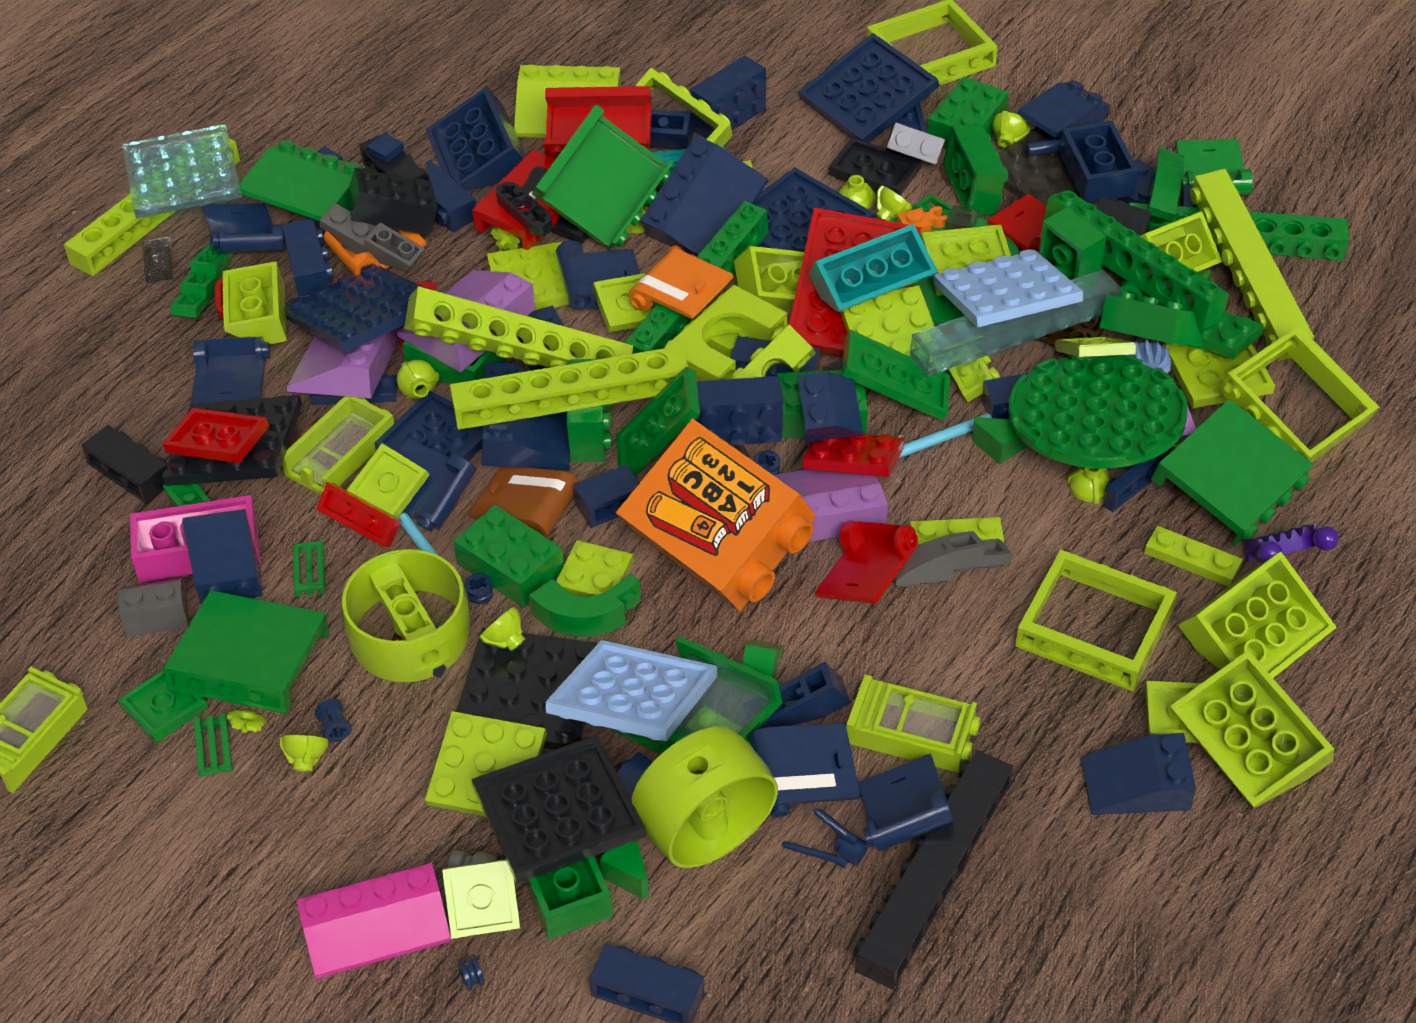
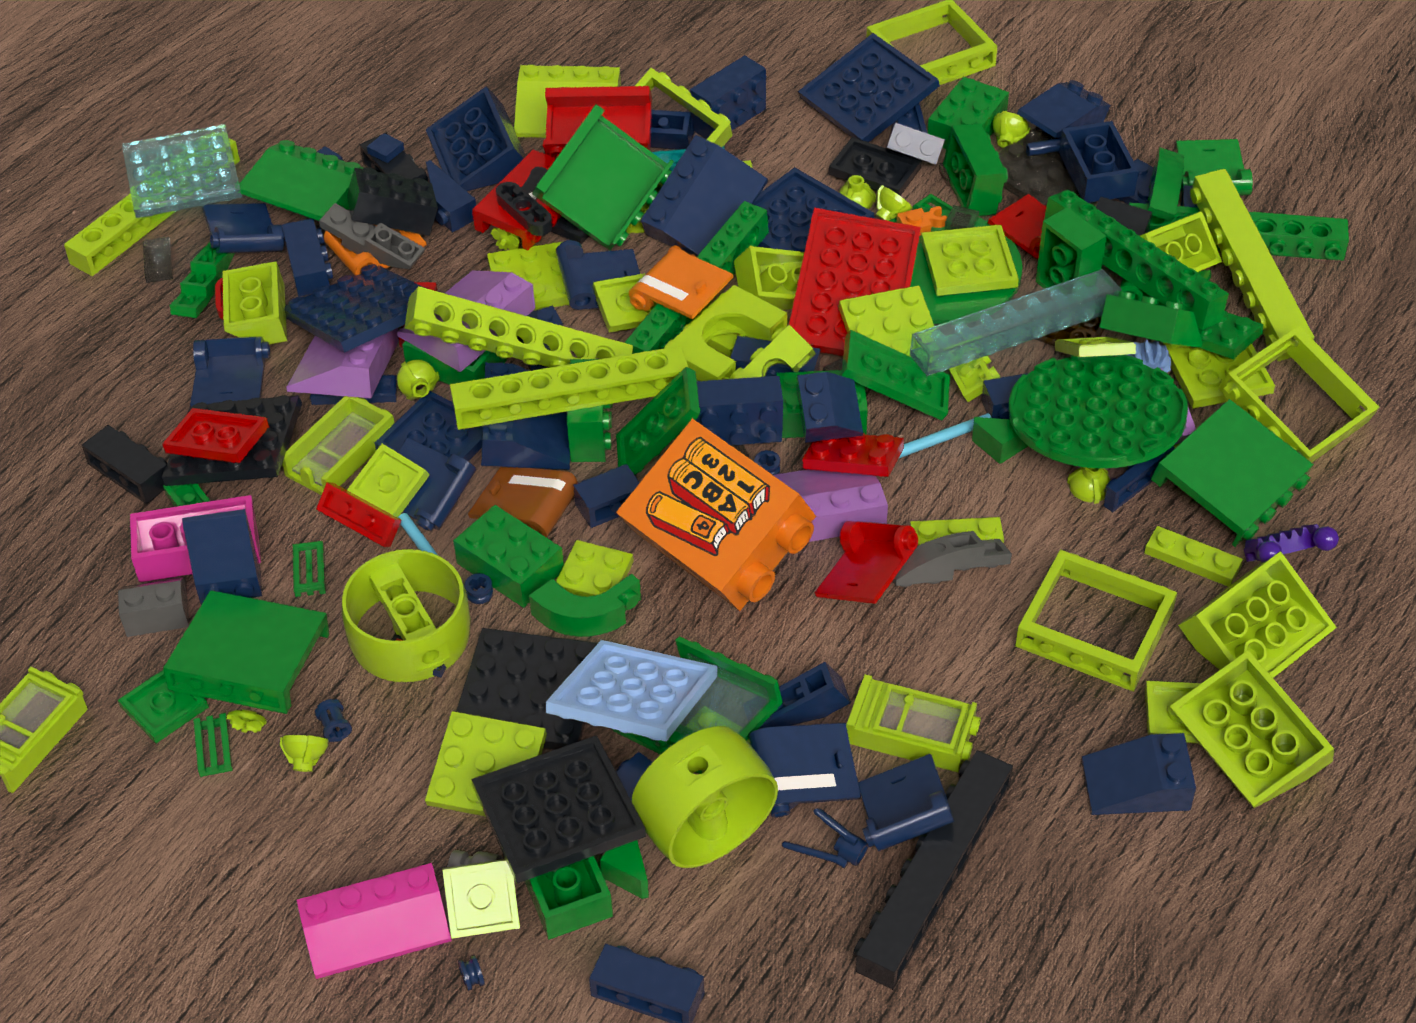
(505, 631): lime piece -> none
(763, 656): green slope -> none
(872, 269): teal slope -> none
(1007, 288): light blue plate -> none

